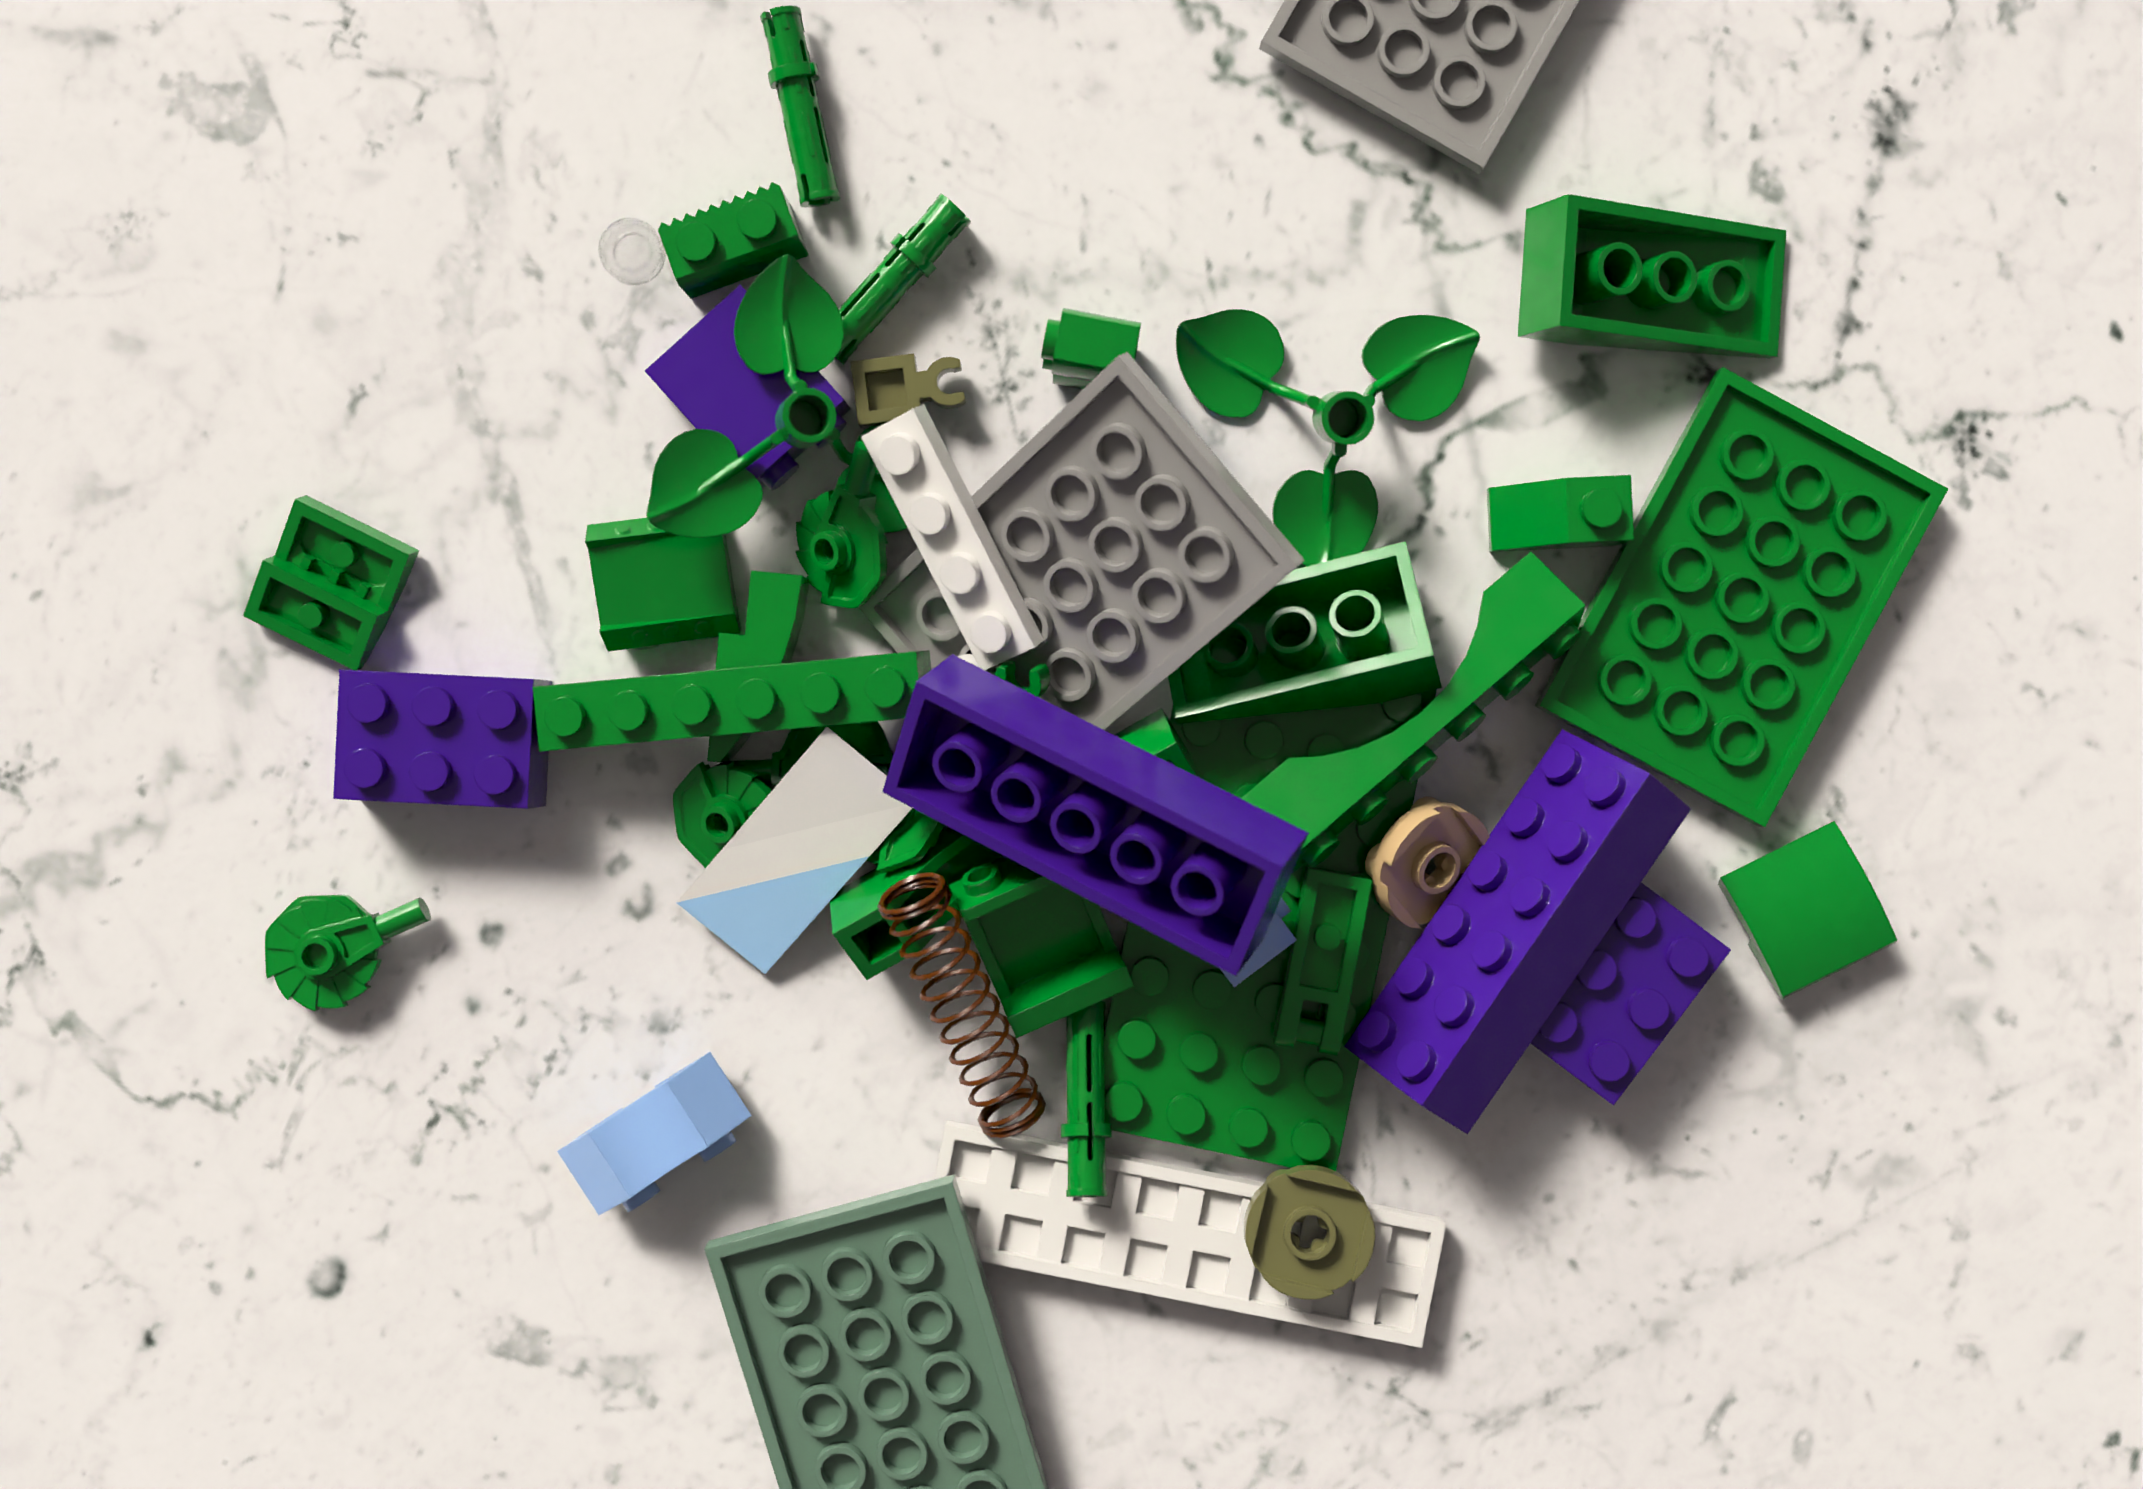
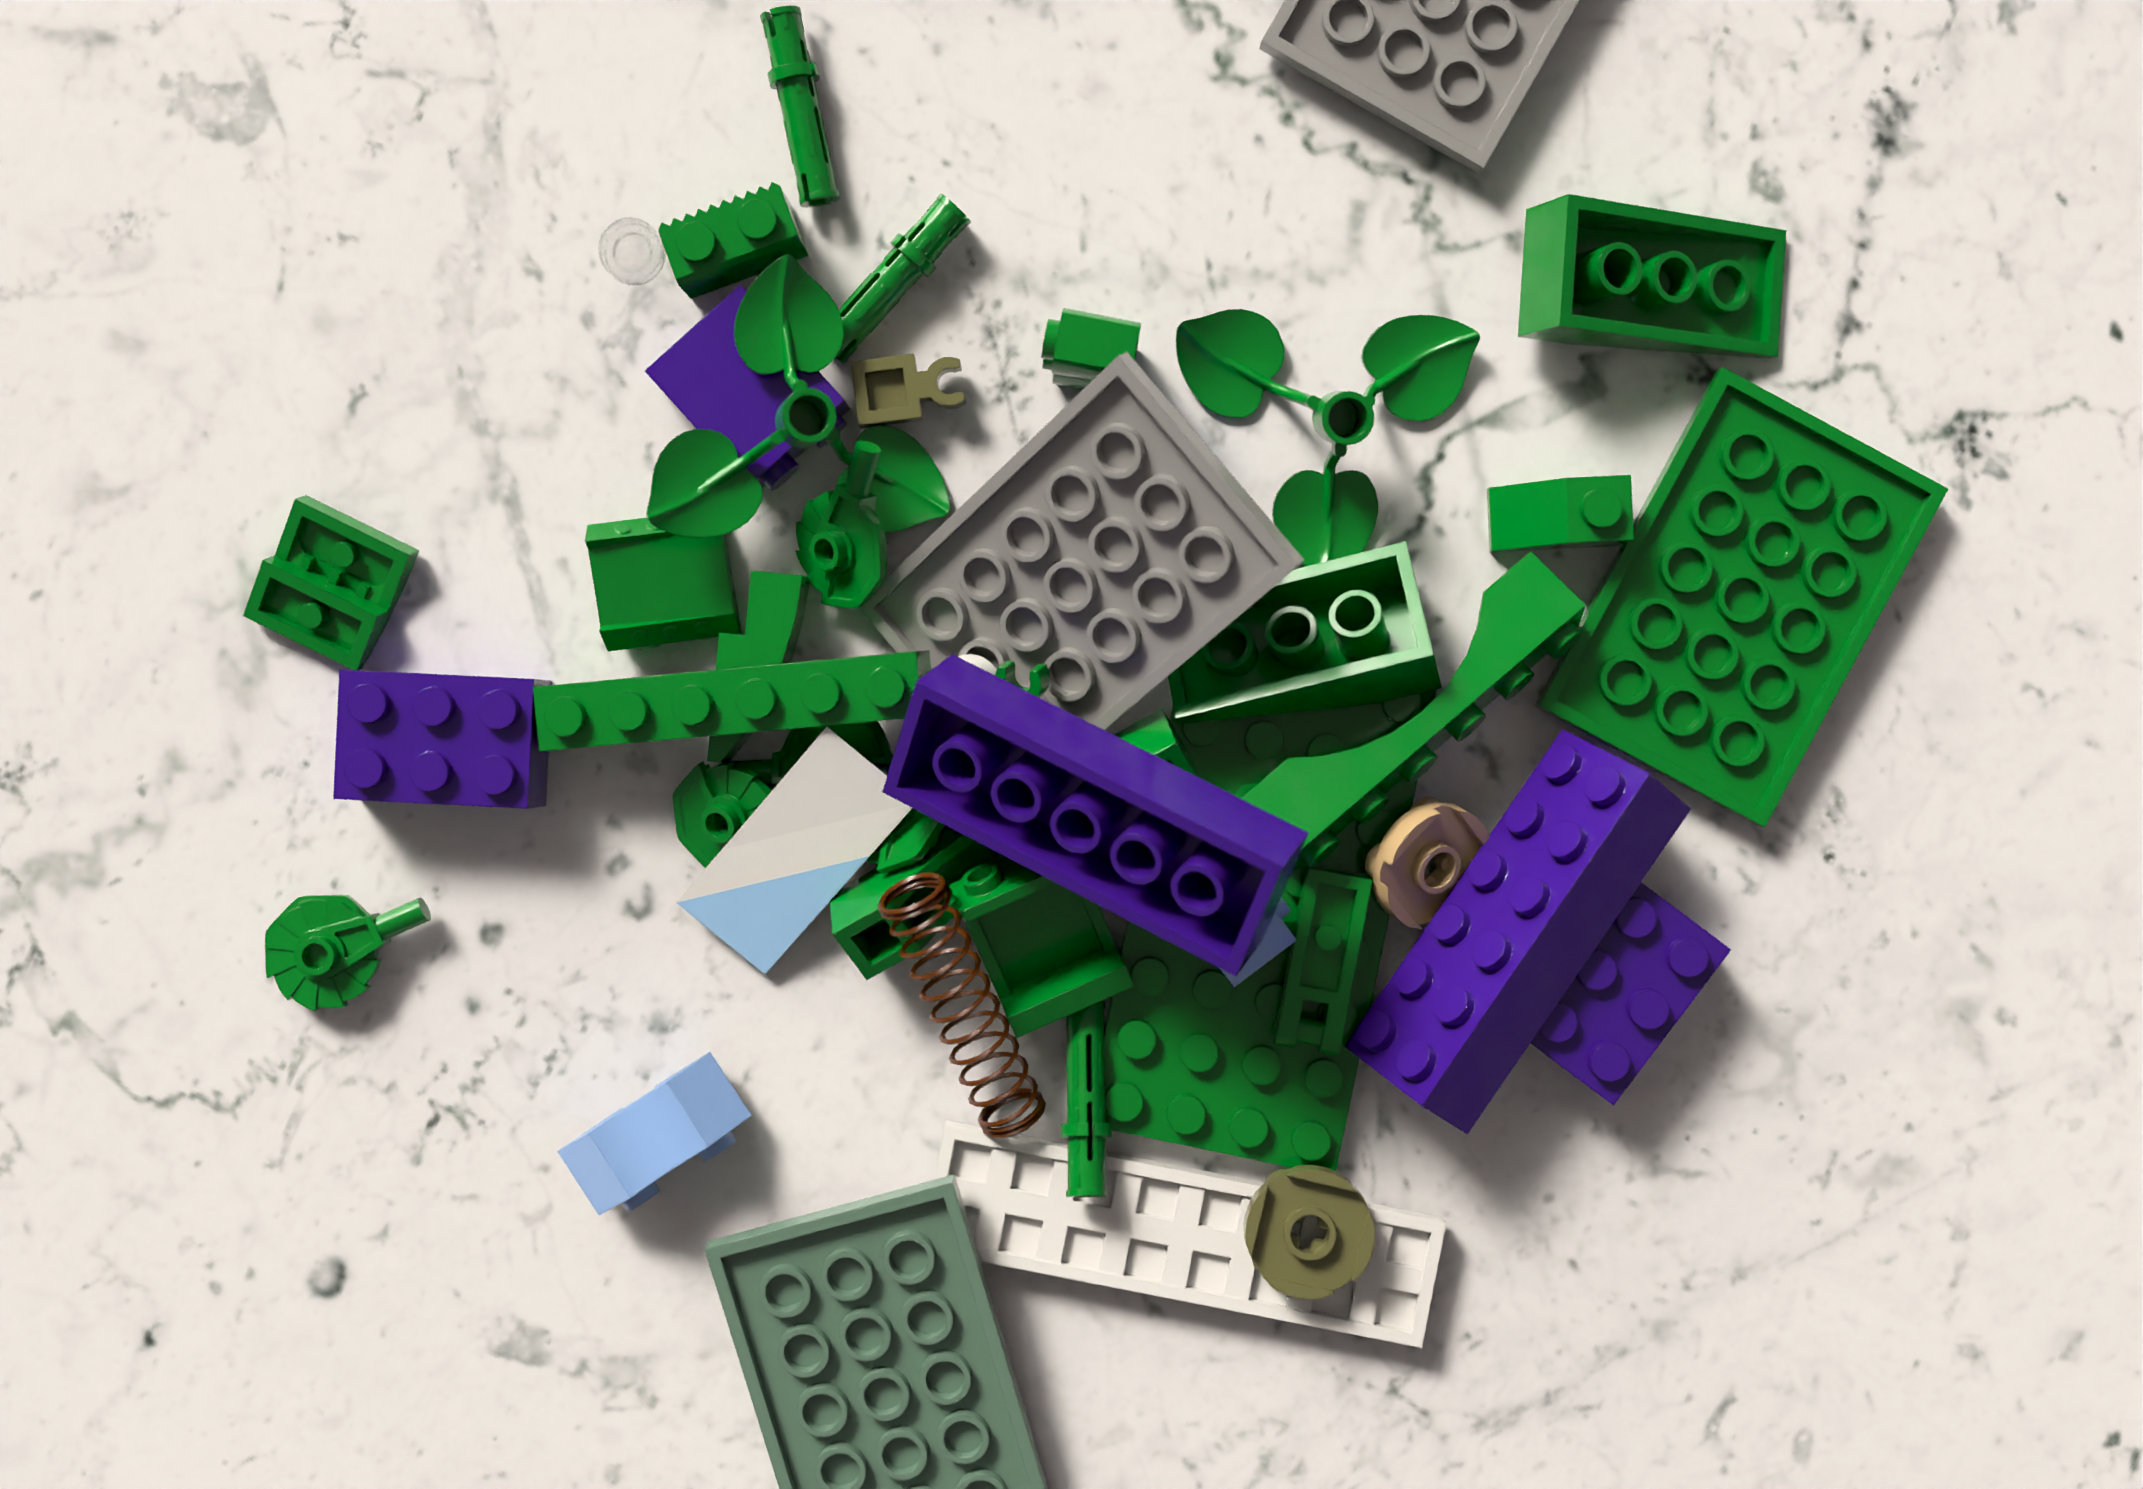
(952, 538): white plate -> none
(1808, 910): green slope -> none

